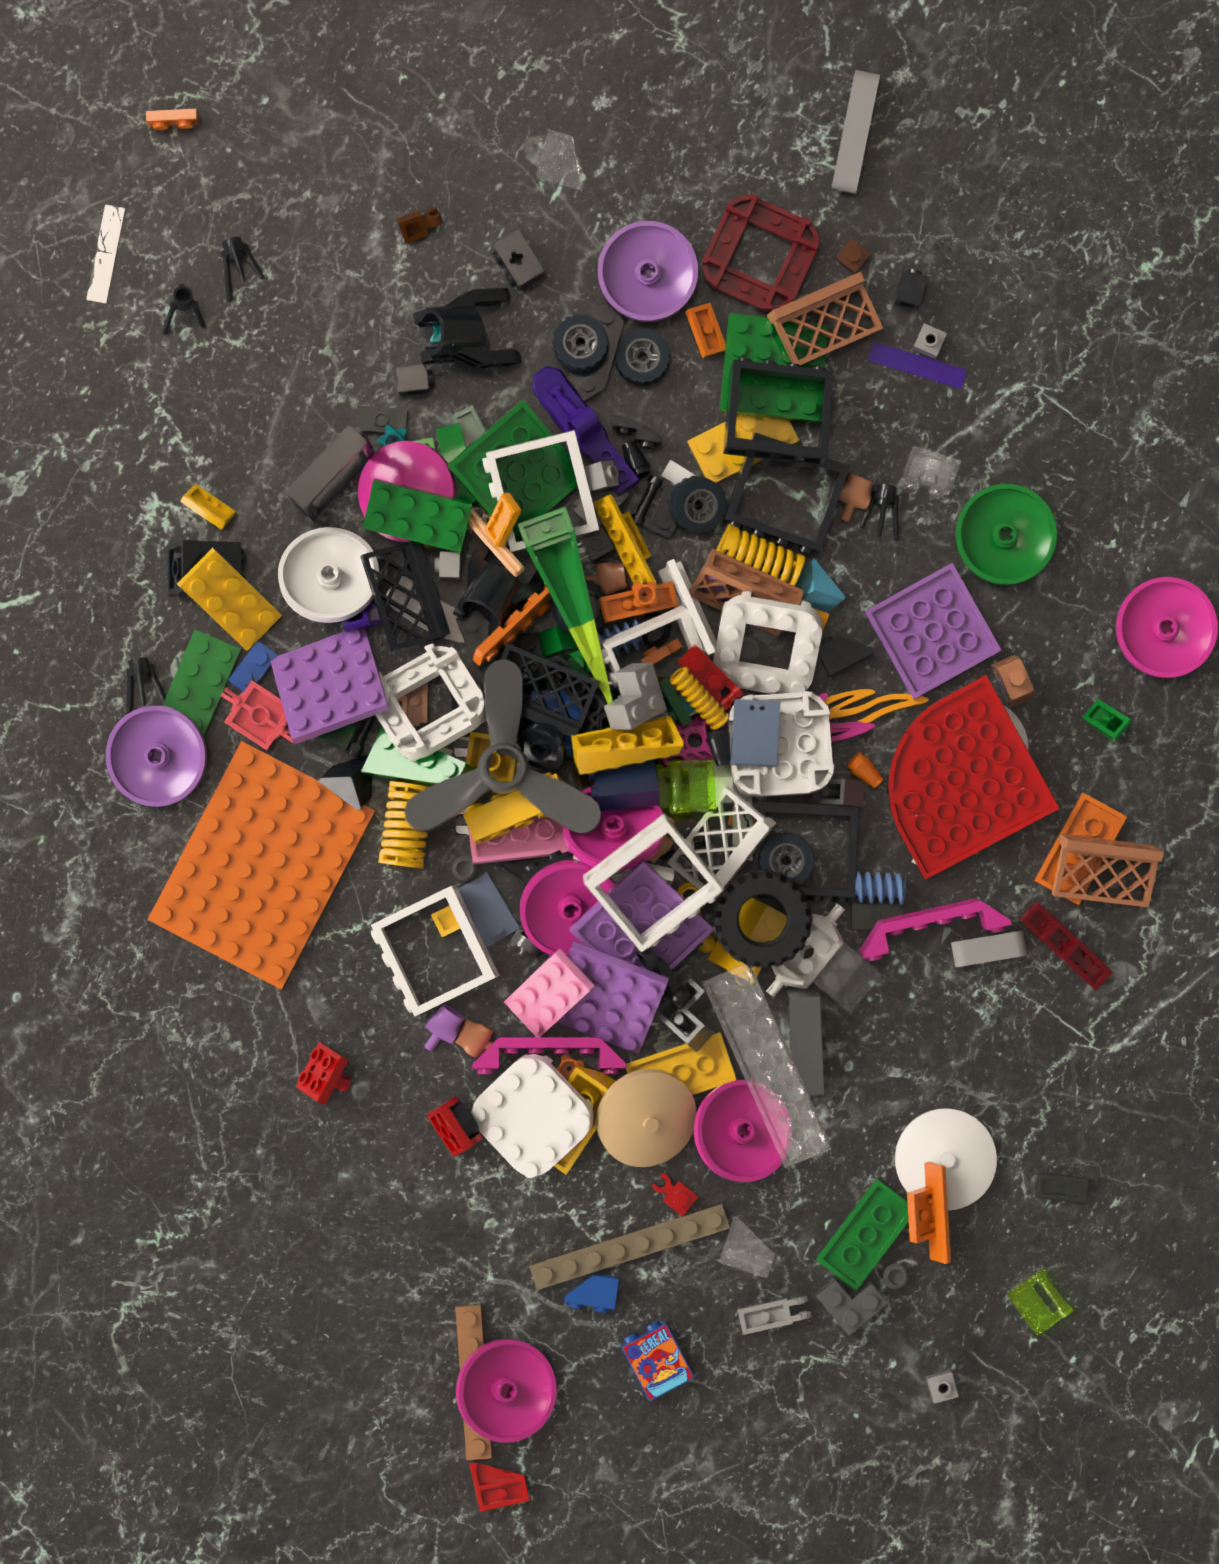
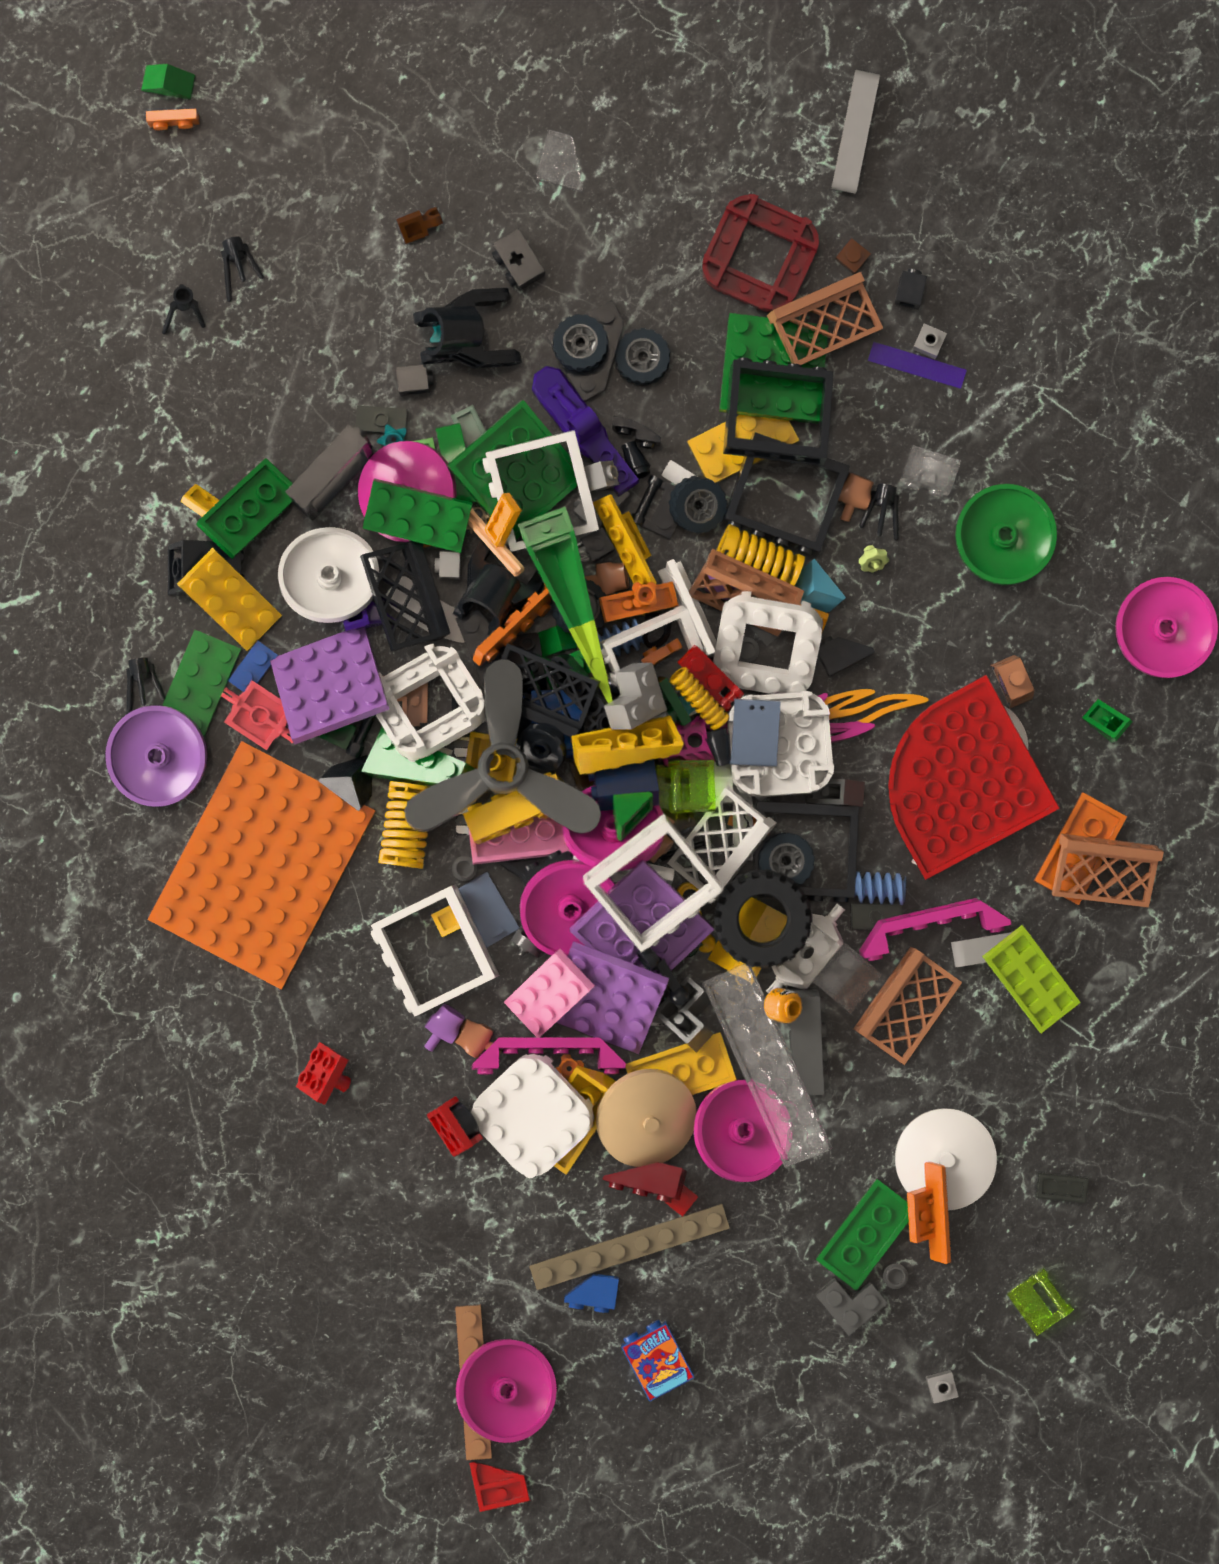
(105, 254): white sticker -> none
(168, 81): none -> green slope
(247, 509): none -> green plate
(630, 811): none -> green slope
(647, 271): medium lavender dish -> none
(655, 1178): none -> dark red slope
(706, 330): orange plate -> none
(746, 1251): clear wing -> none
(771, 1314): light grey hinge -> none
(783, 1005): none -> light orange head
(864, 769): orange cone -> none
(873, 559): none -> yellowish green piece
(889, 993): none -> nougat fence
(932, 631): medium lavender plate -> none
(1031, 979): none -> lime plate
(1065, 945): dark red slope -> none

